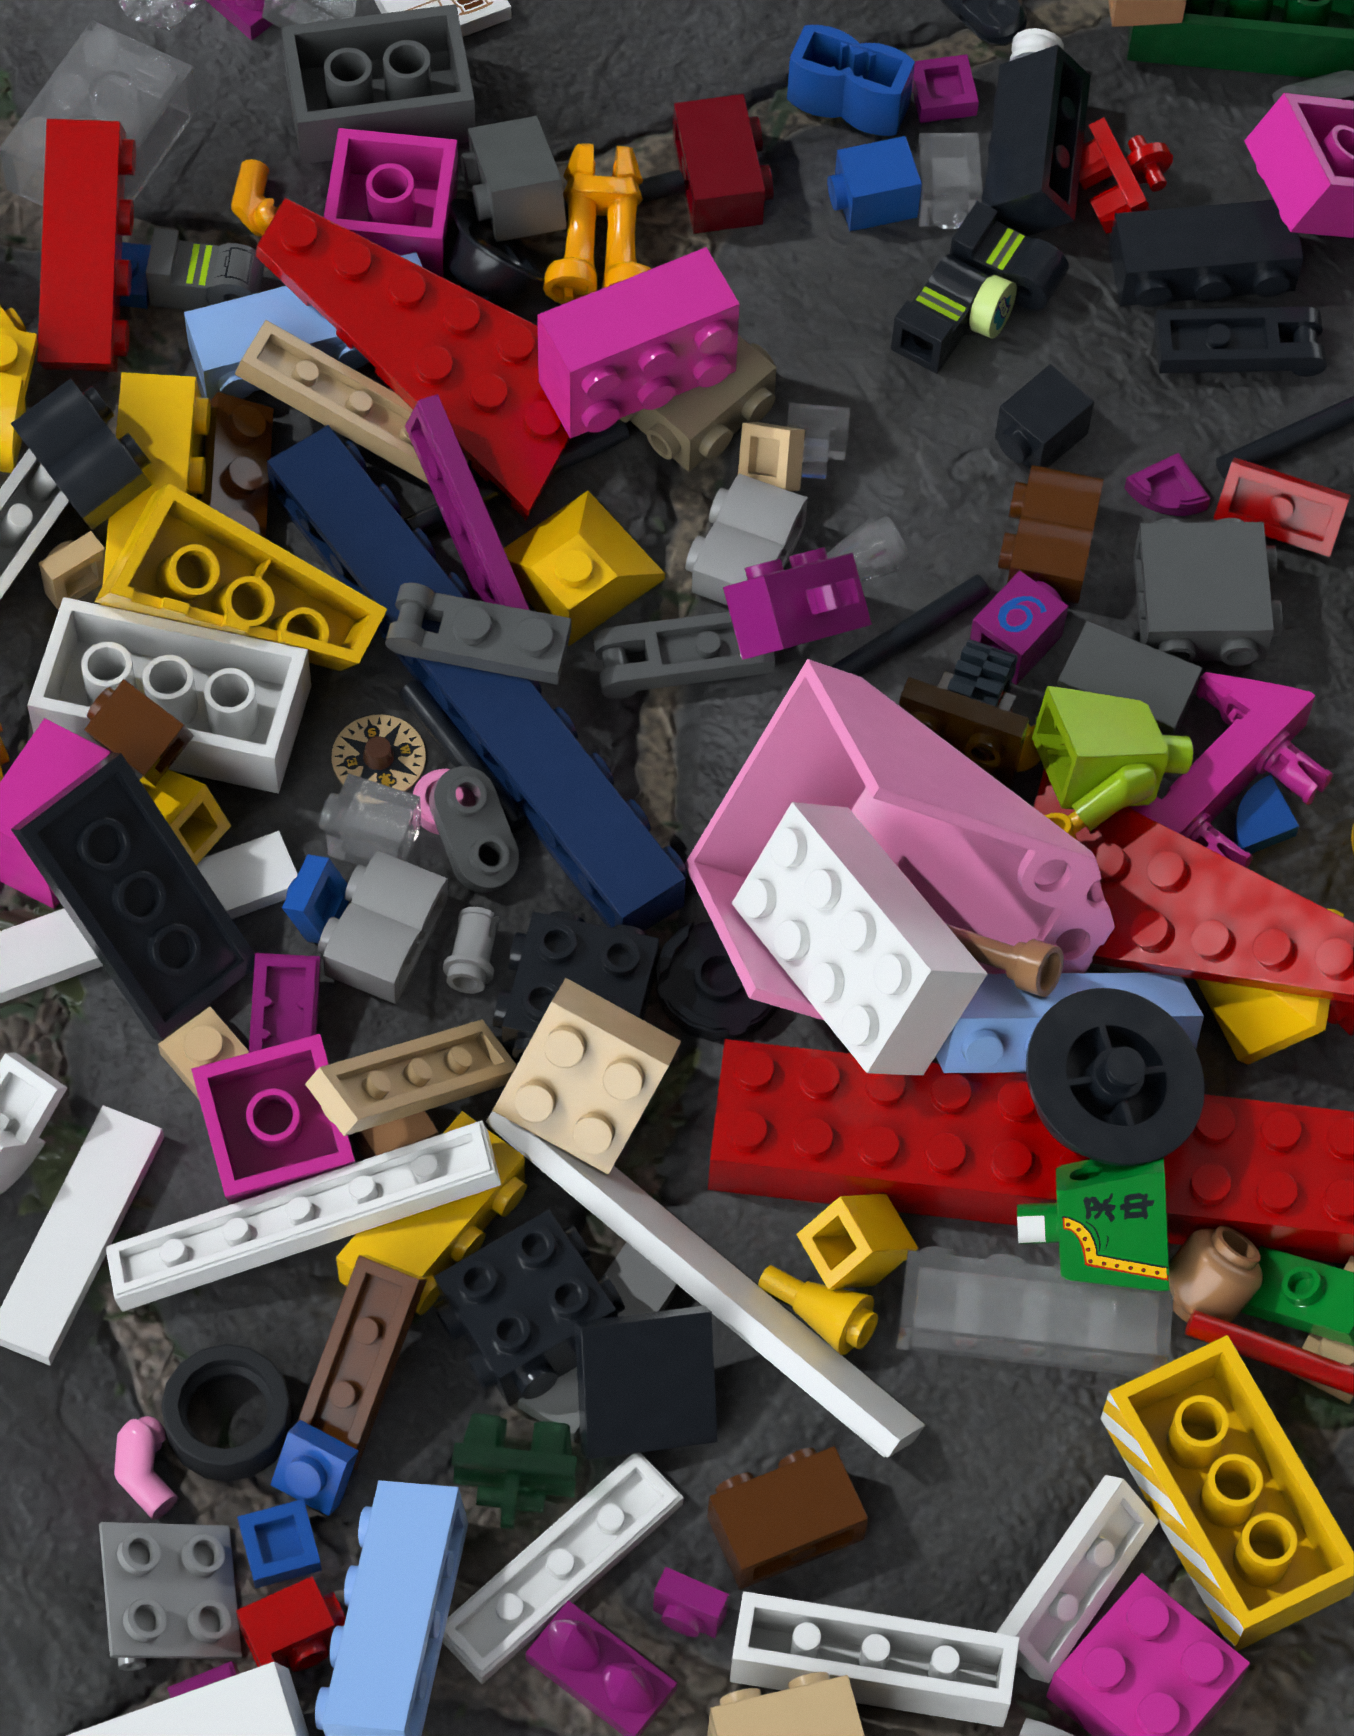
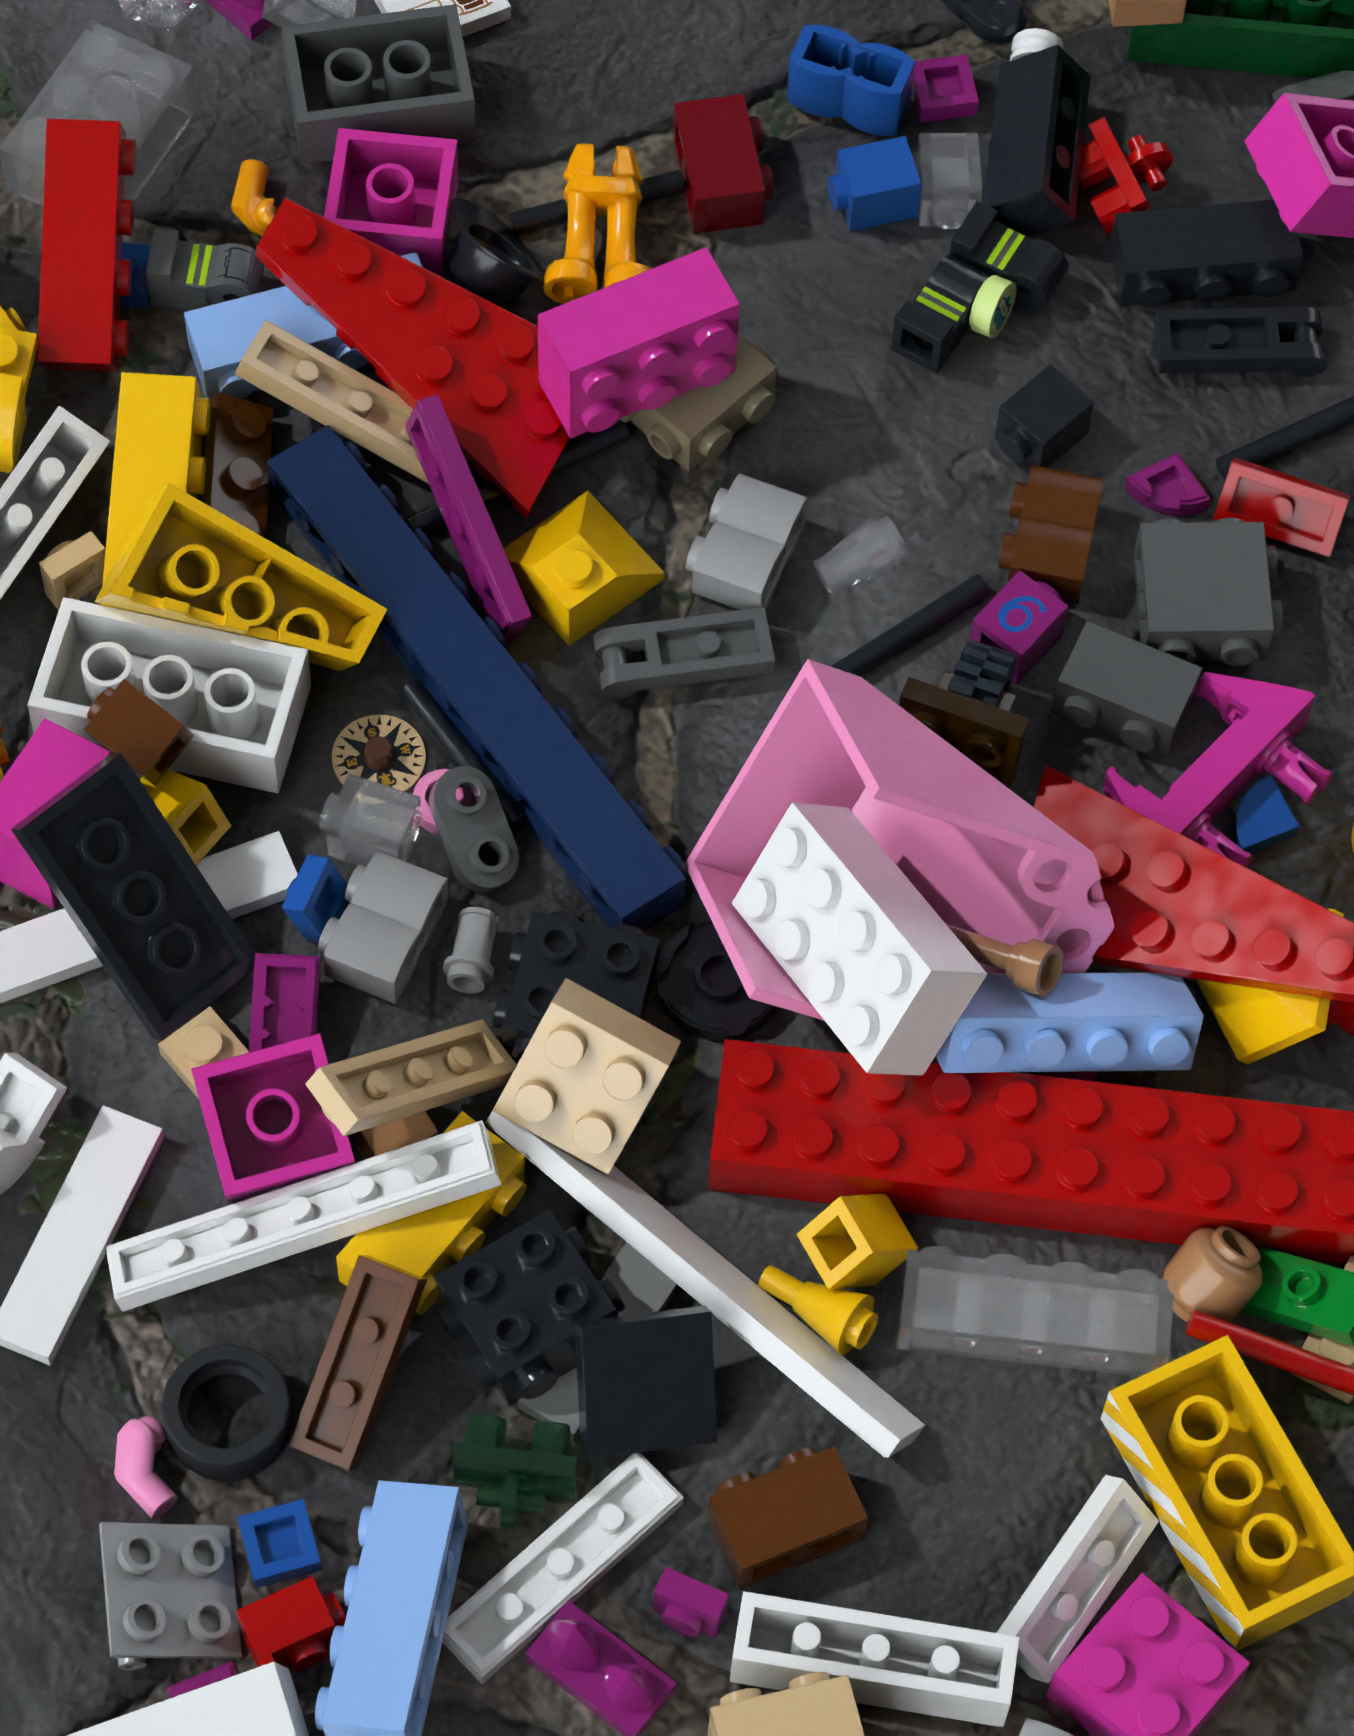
(82, 453): black brick -> none
(314, 1467): blue plate -> none
(479, 634): dark grey plate -> none
(514, 179): dark grey brick -> none
(772, 454): tan plate -> none
(796, 604): magenta brick -> none
(824, 435): clear tile -> none
(1100, 754): lime torso -> none
(1105, 1224): green torso -> none
(1114, 1077): black wheel -> none

